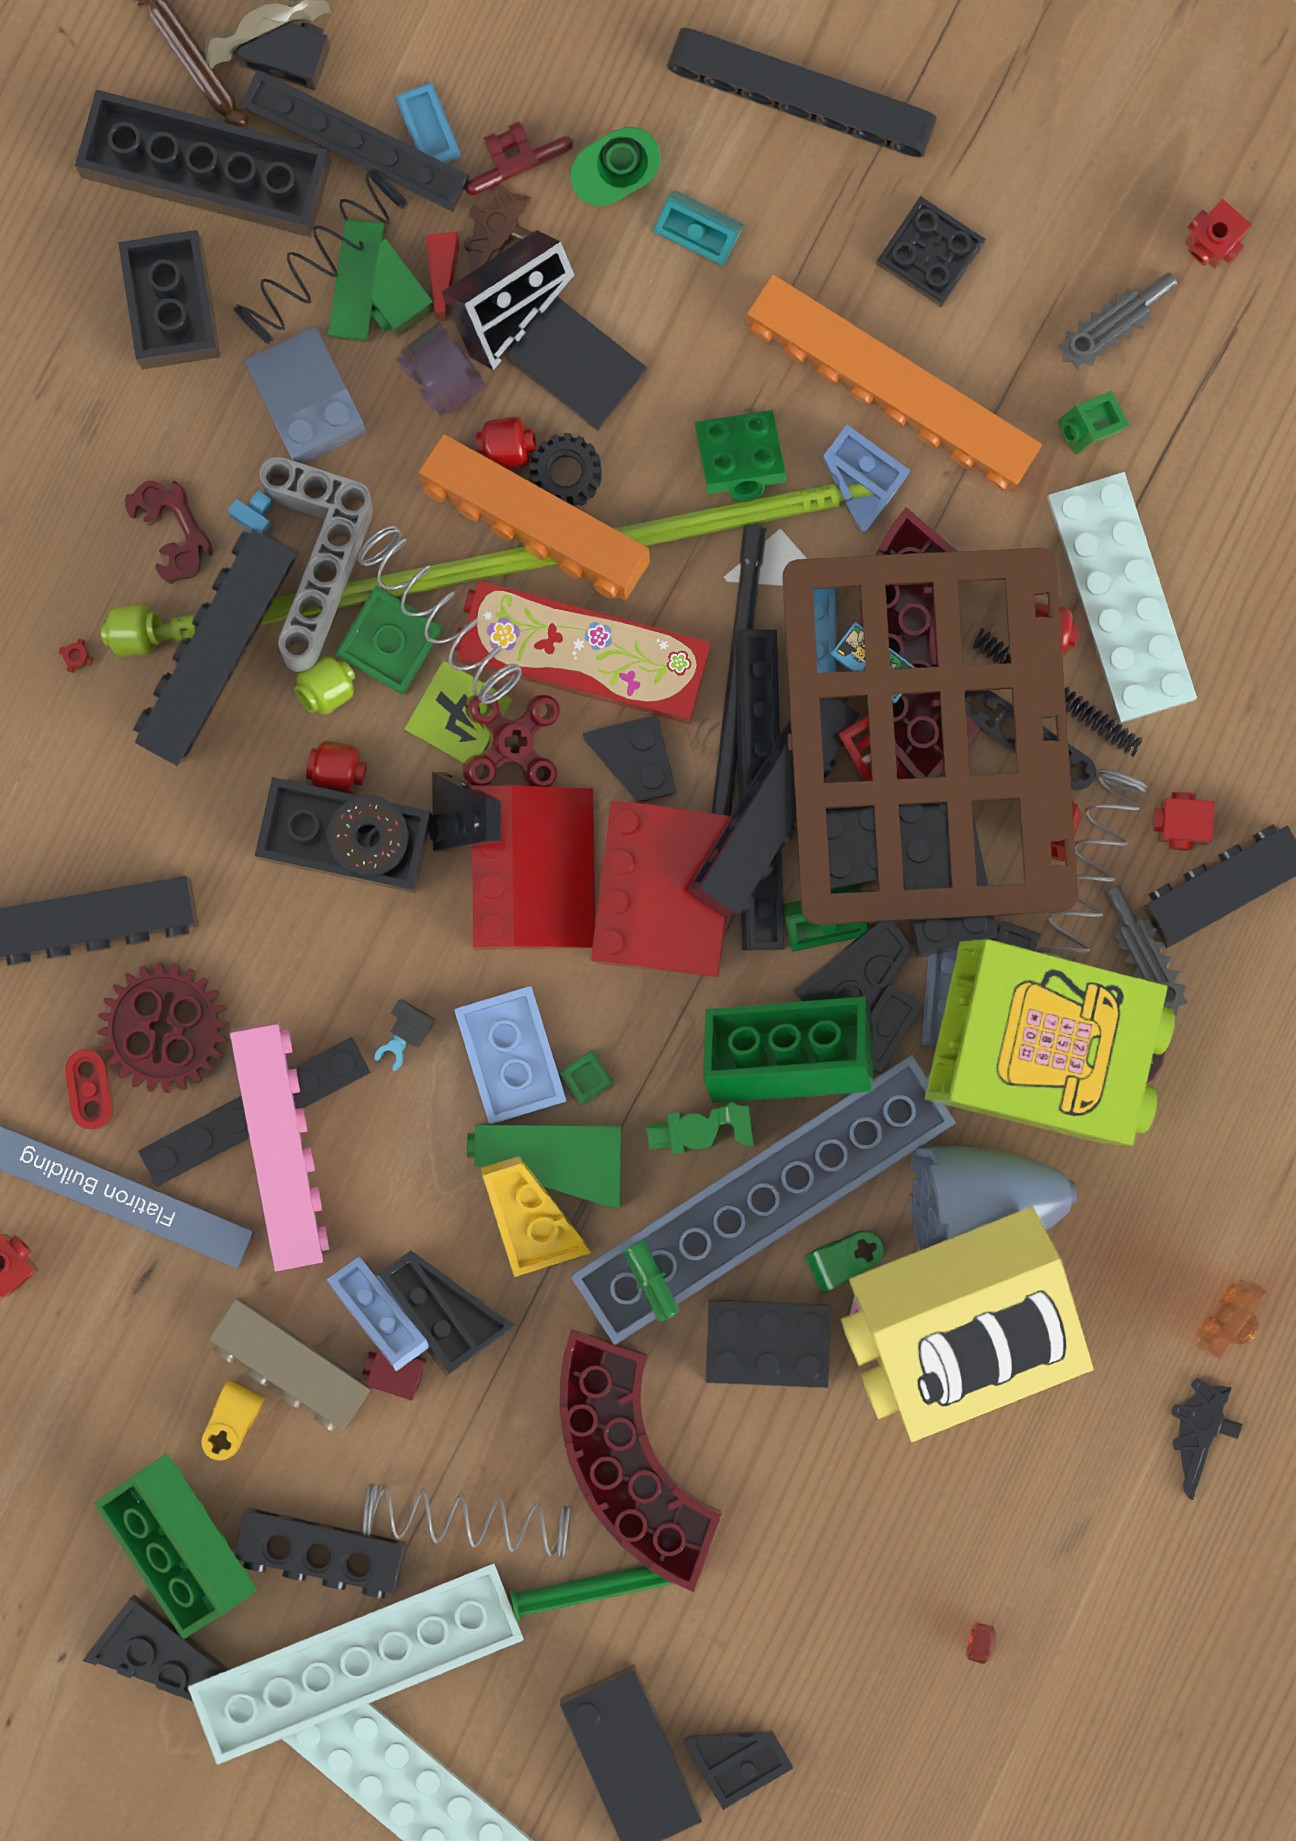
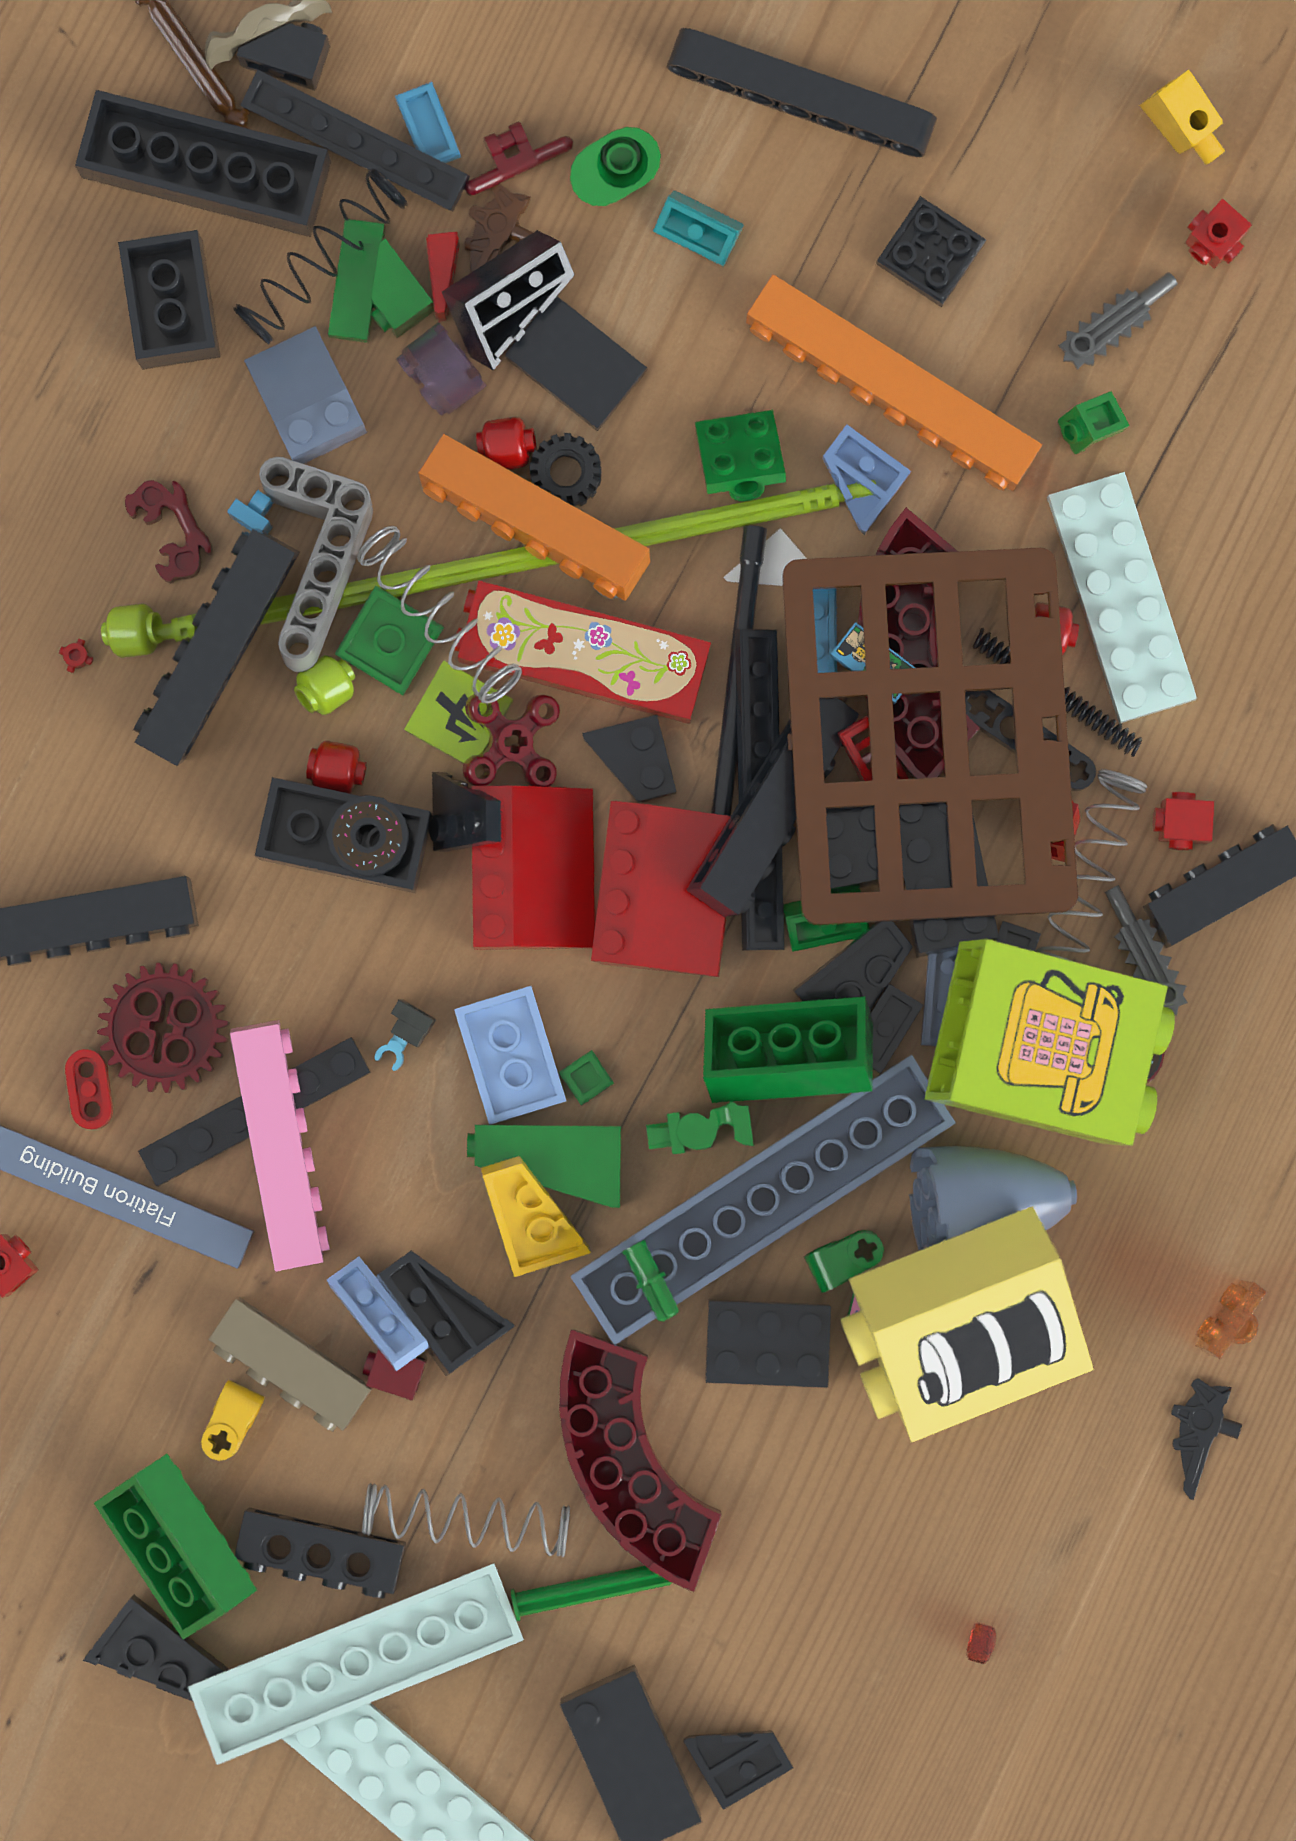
(1177, 106): none -> yellow torso

